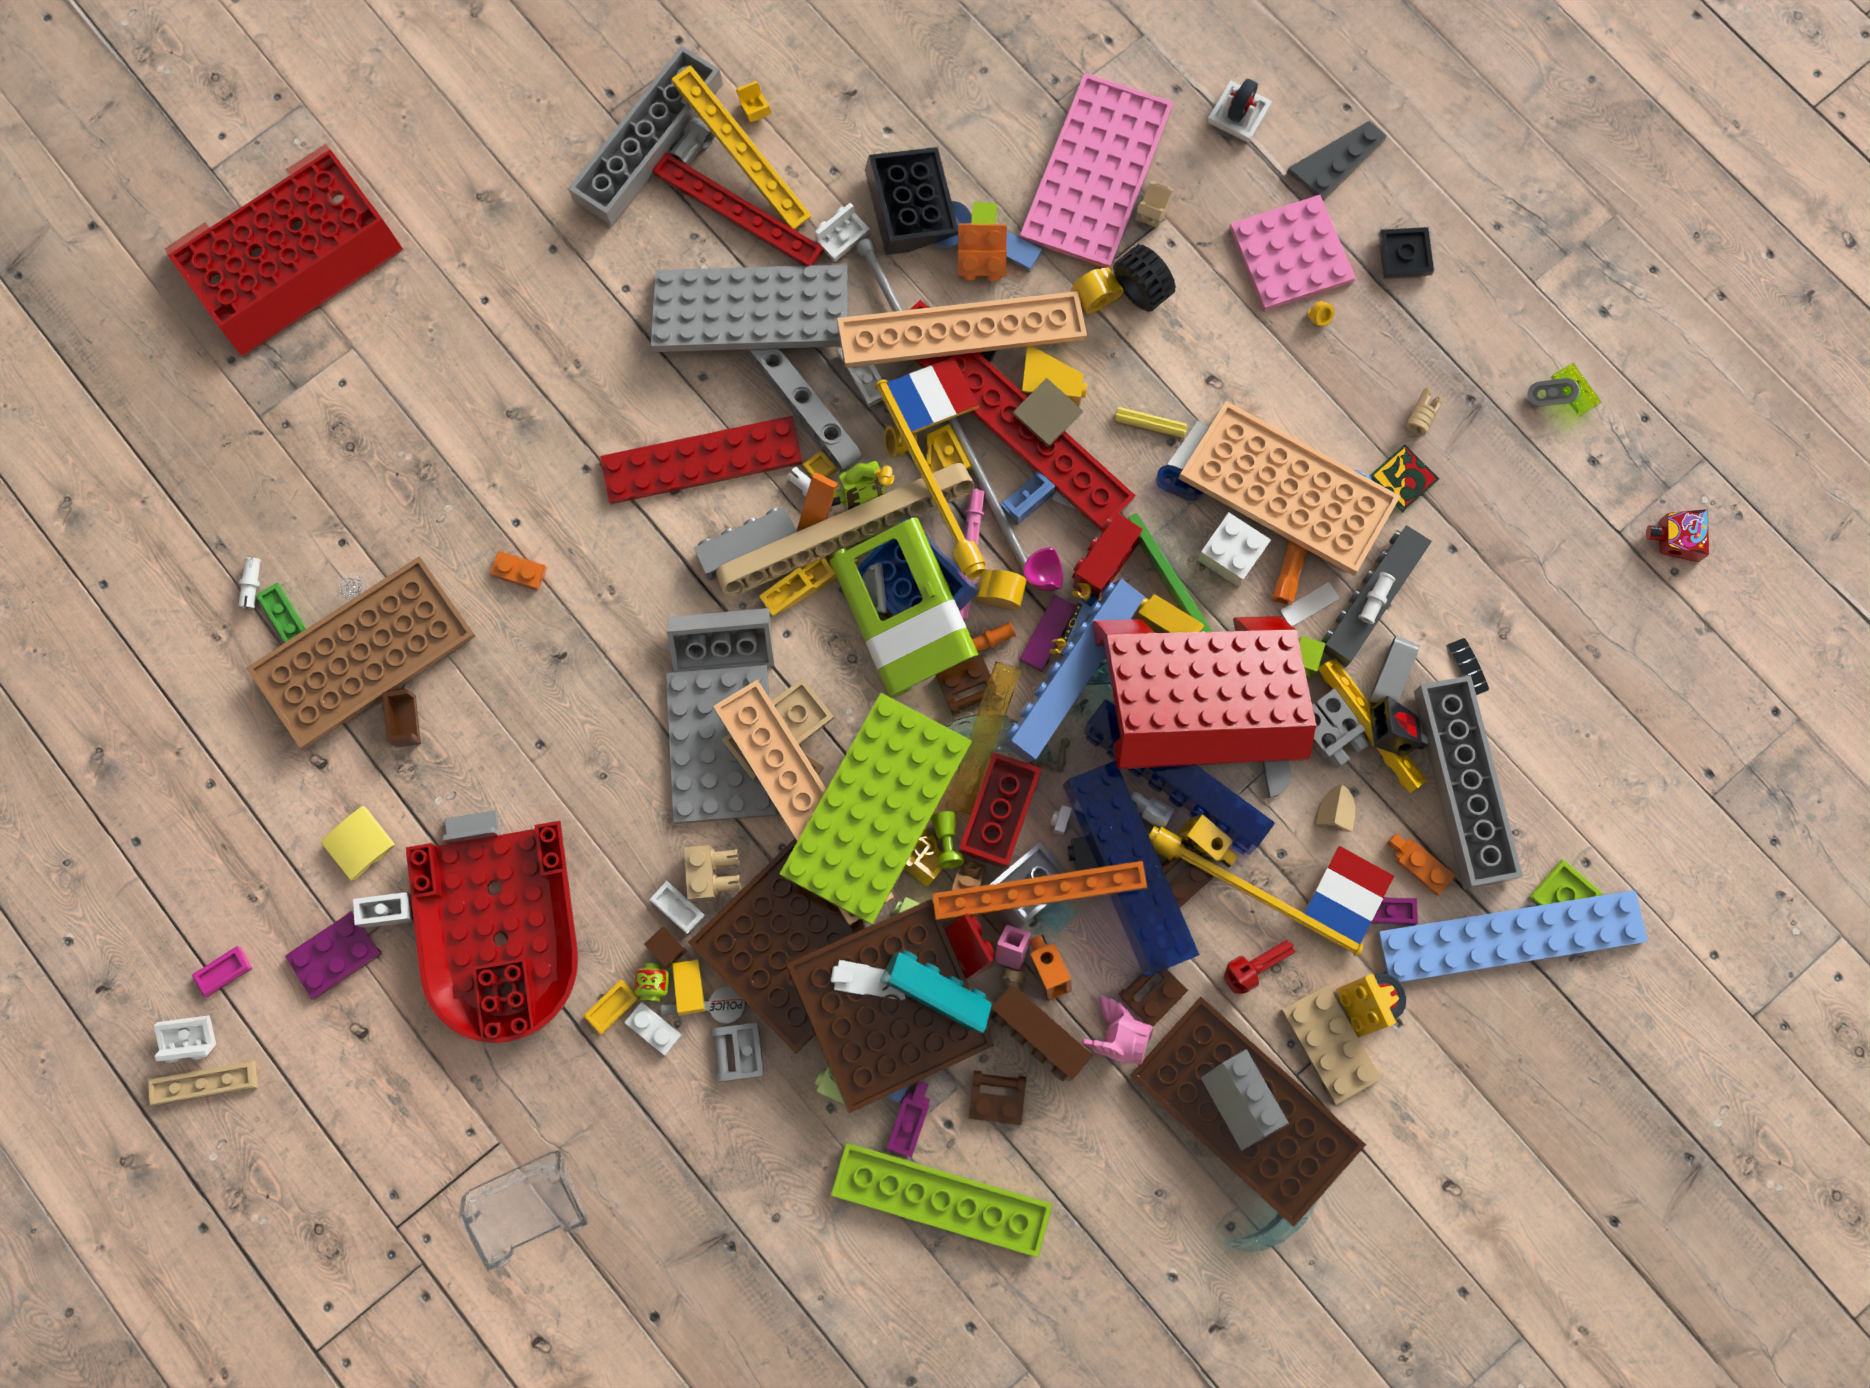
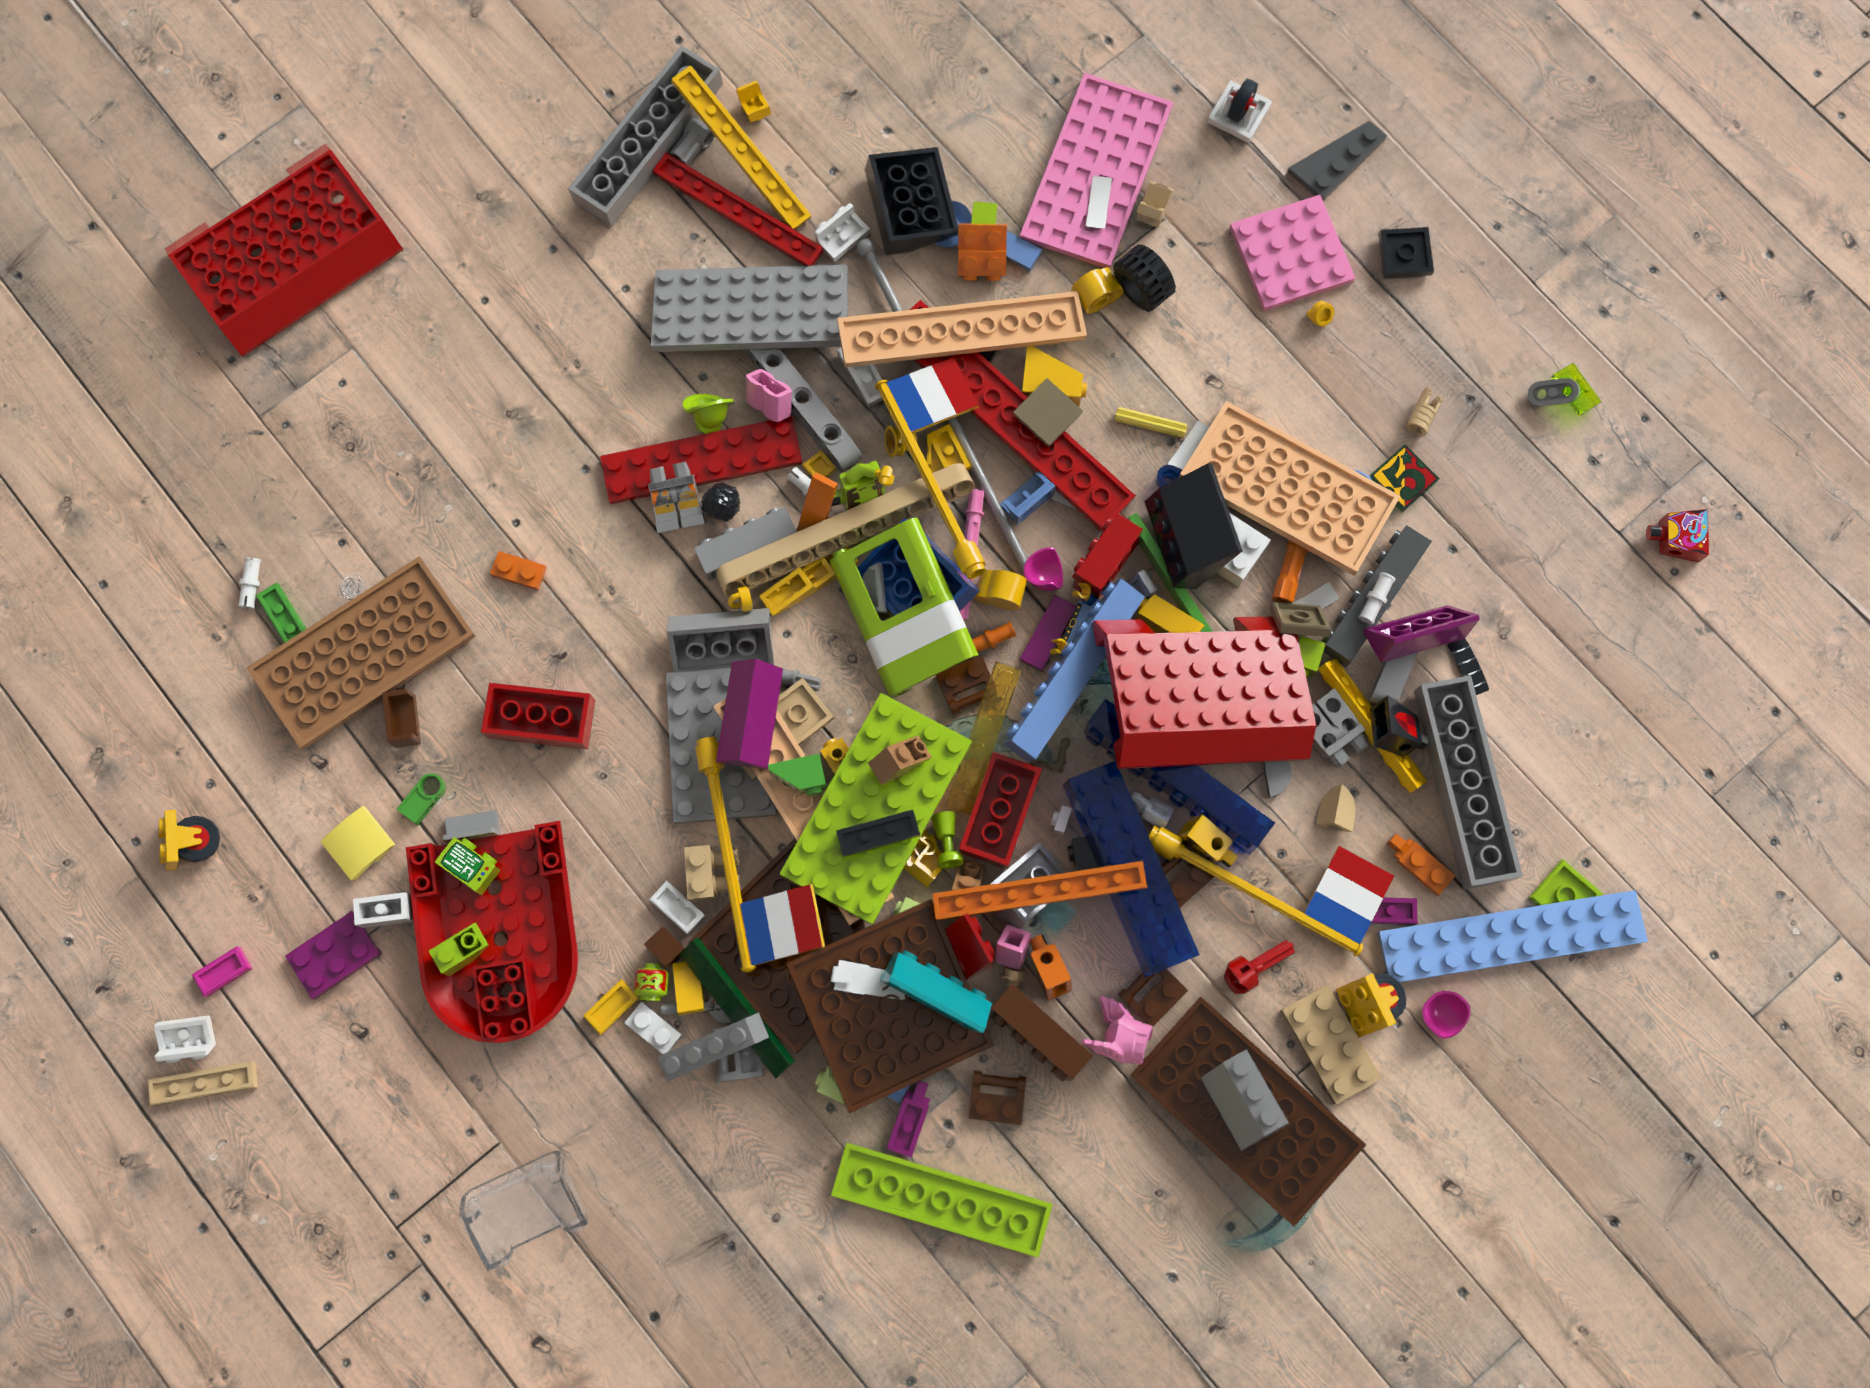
(190, 839): none -> plate
(419, 804): none -> bright green piece
(459, 950): none -> lime slope
(467, 865): none -> brick
(538, 715): none -> red brick
(674, 491): none -> light grey hips
(707, 411): none -> lime helmet
(713, 1047): none -> light grey brick
(721, 502): none -> black piece
(734, 1003): none -> dark green tile
(744, 598): none -> yellow tile
(749, 714): none -> magenta slope
(768, 395): none -> bright pink brick
(769, 925): none -> flag
(791, 677): none -> light grey axle
(801, 774): none -> bright green slope
(834, 753): none -> yellow brick
(878, 833): none -> black plate
(899, 759): none -> medium nougat slope
(1098, 202): none -> white sticker
(1142, 583): none -> light grey tile
(1193, 527): none -> black slope
(1300, 619): none -> dark tan tile
(1420, 632): none -> magenta slope
(1446, 1013): none -> dark pink helmet

